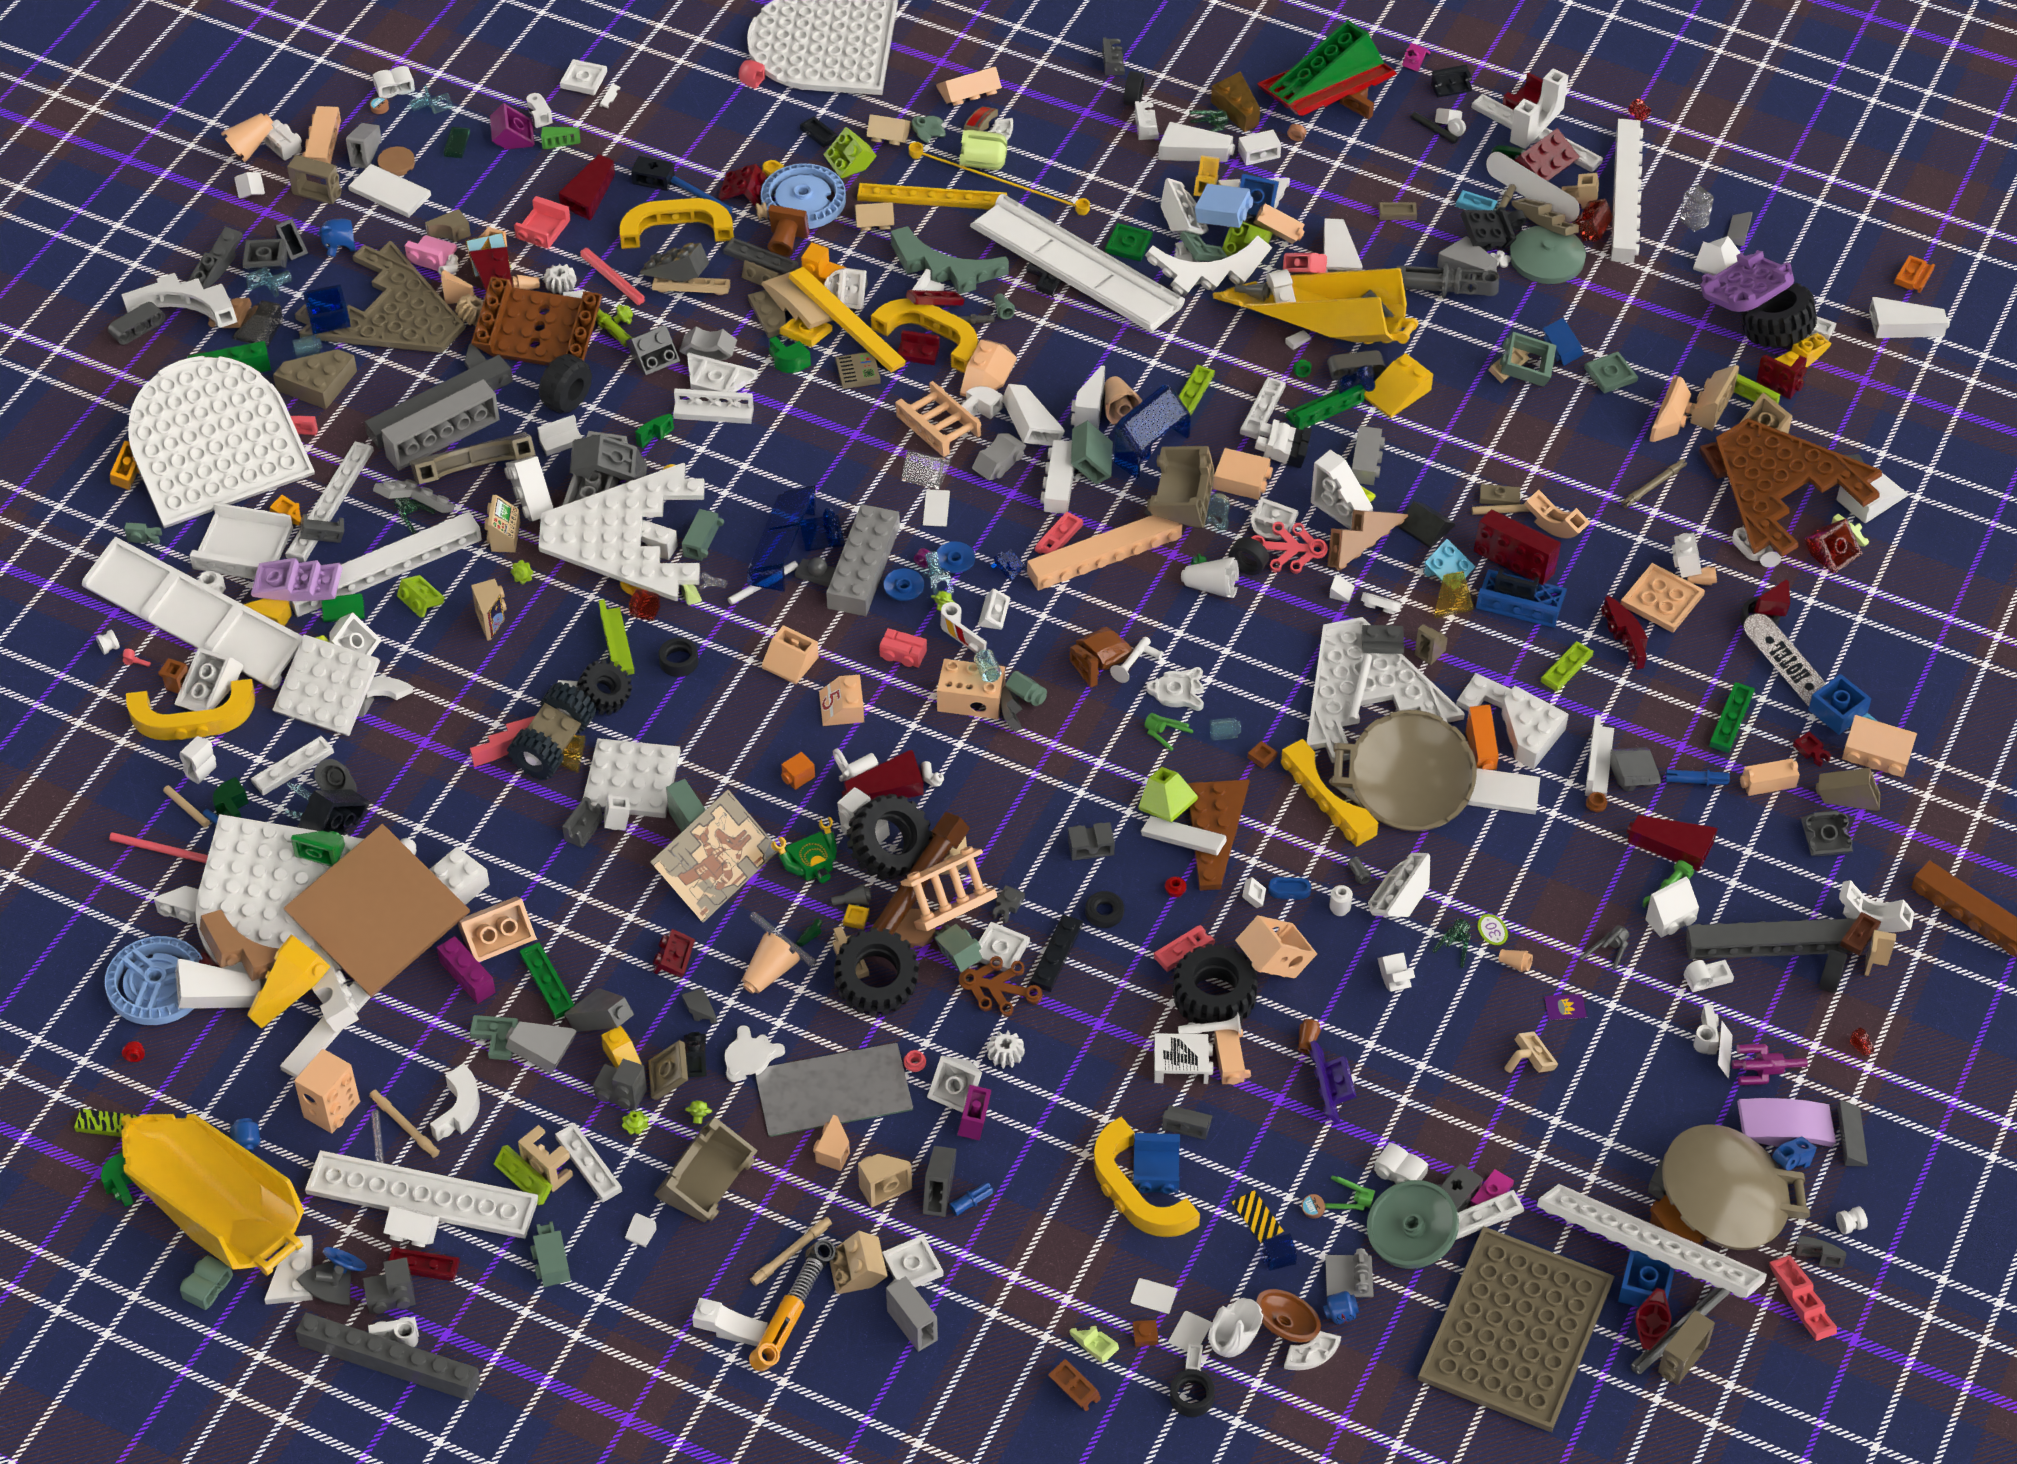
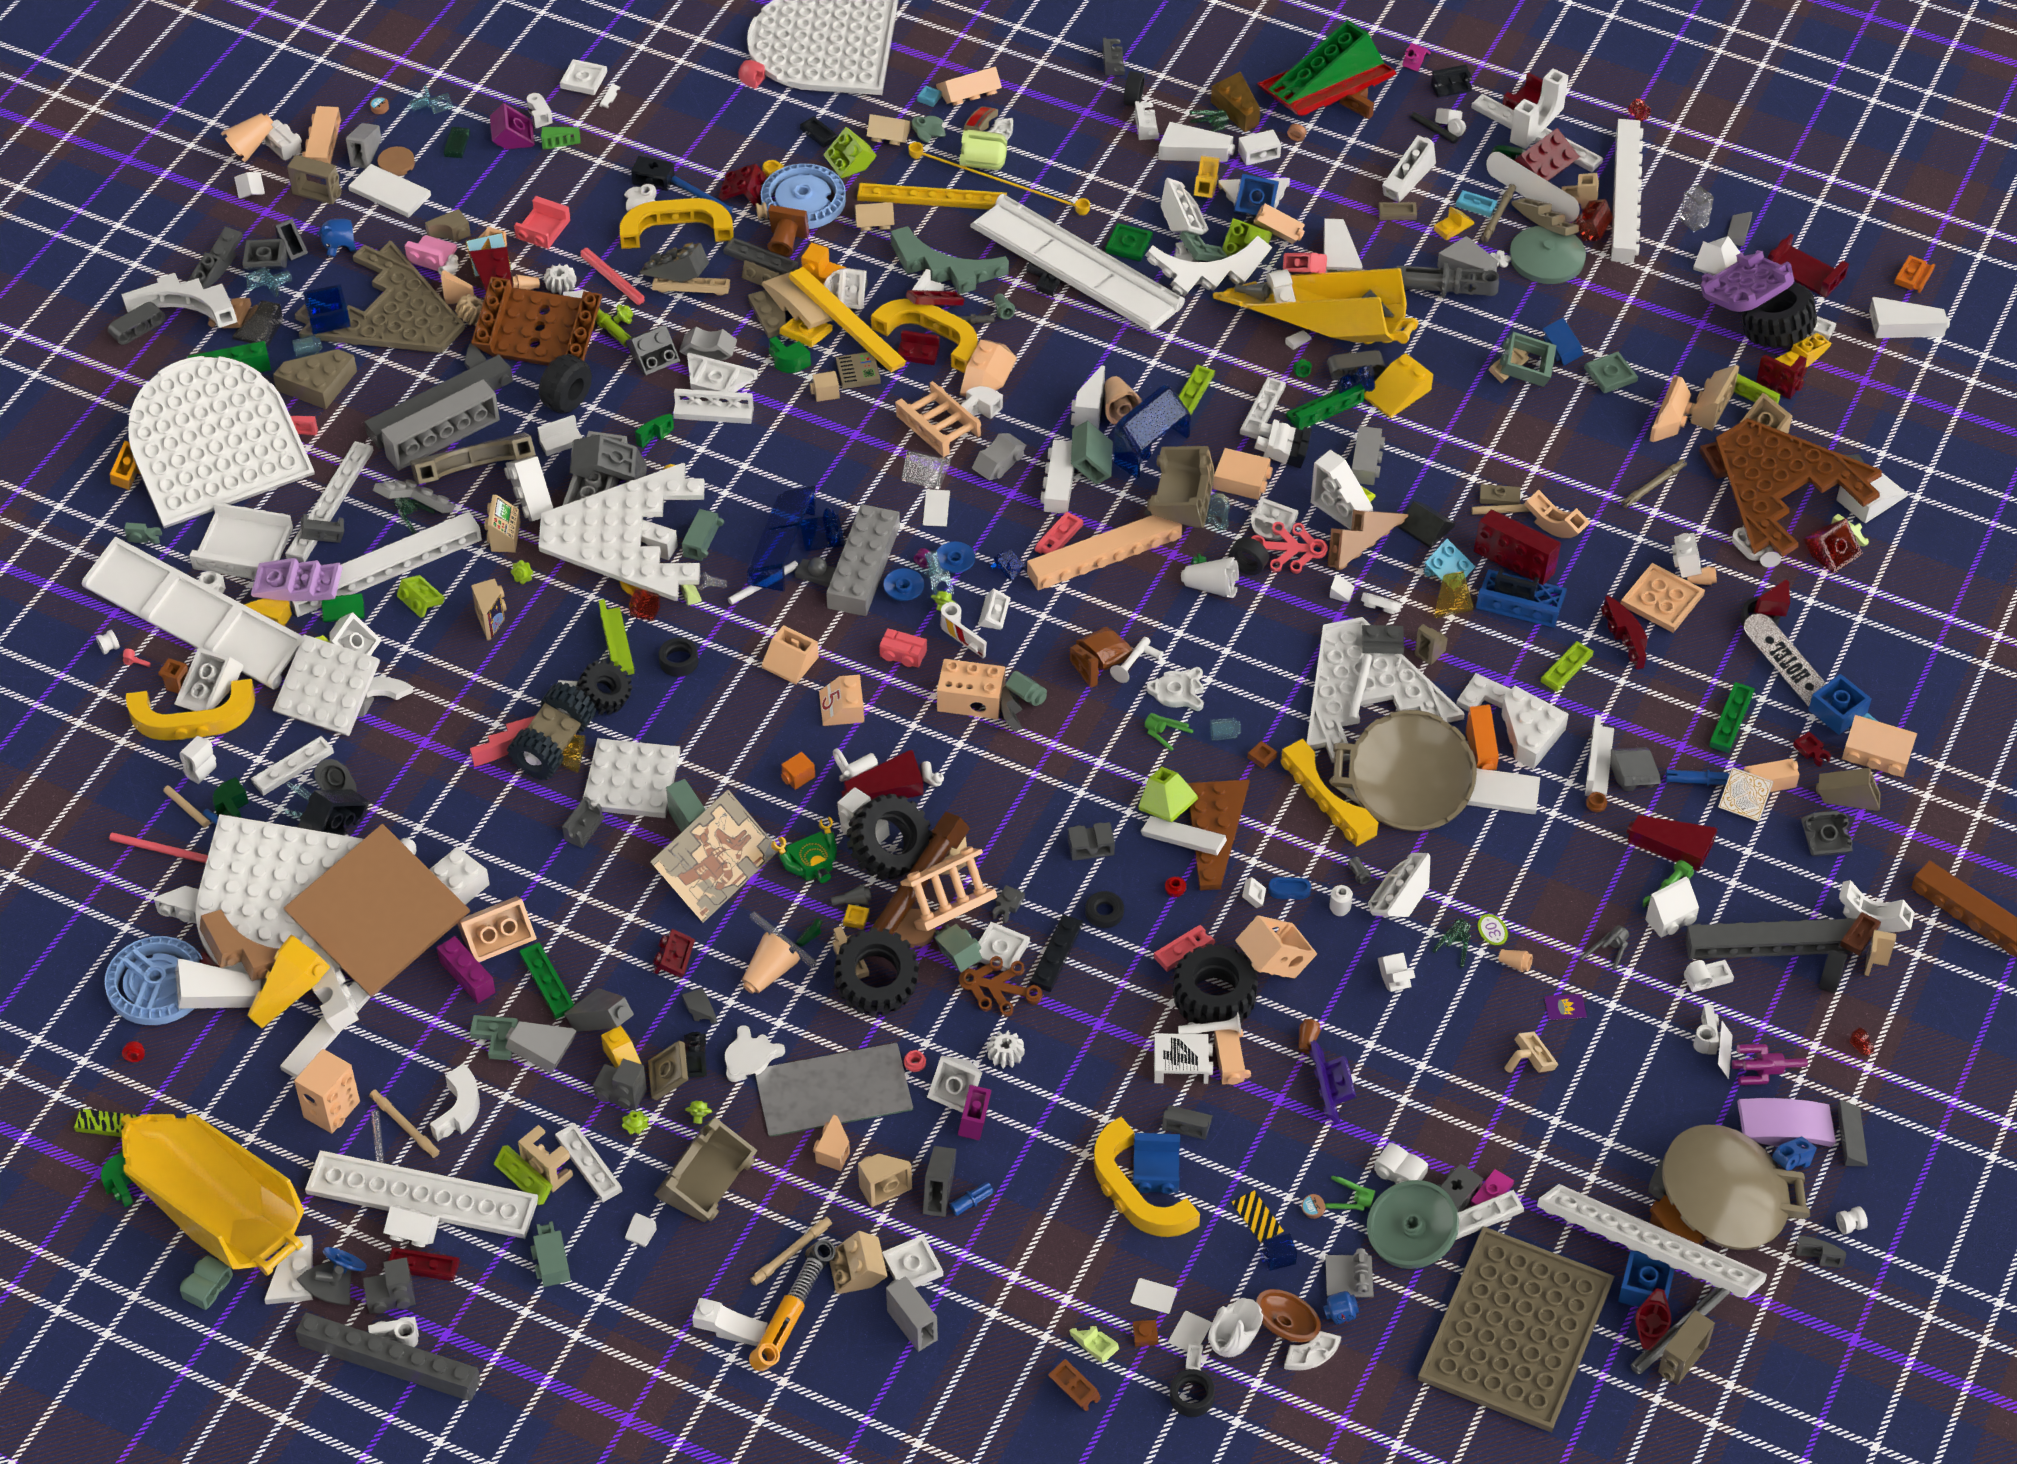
(245, 1133): blue head -> none
(287, 507): light orange slope -> none
(319, 846): green slope -> none
(393, 82): white brick -> none
(588, 187): dark red slope -> none
(616, 812): white brick -> none
(637, 195): none -> white plate
(825, 386): none -> tan brick
(929, 96): none -> medium azure tile
(987, 665): clear light blue brick -> none
(1030, 417): white slope -> none
(1223, 205): light blue brick -> none
(1410, 169): none -> white slope
(1453, 224): none -> yellow slope
(1492, 228): black plate -> none
(1745, 794): none -> tile
(1802, 1298): coral slope -> none
(1809, 270): none -> dark red panel

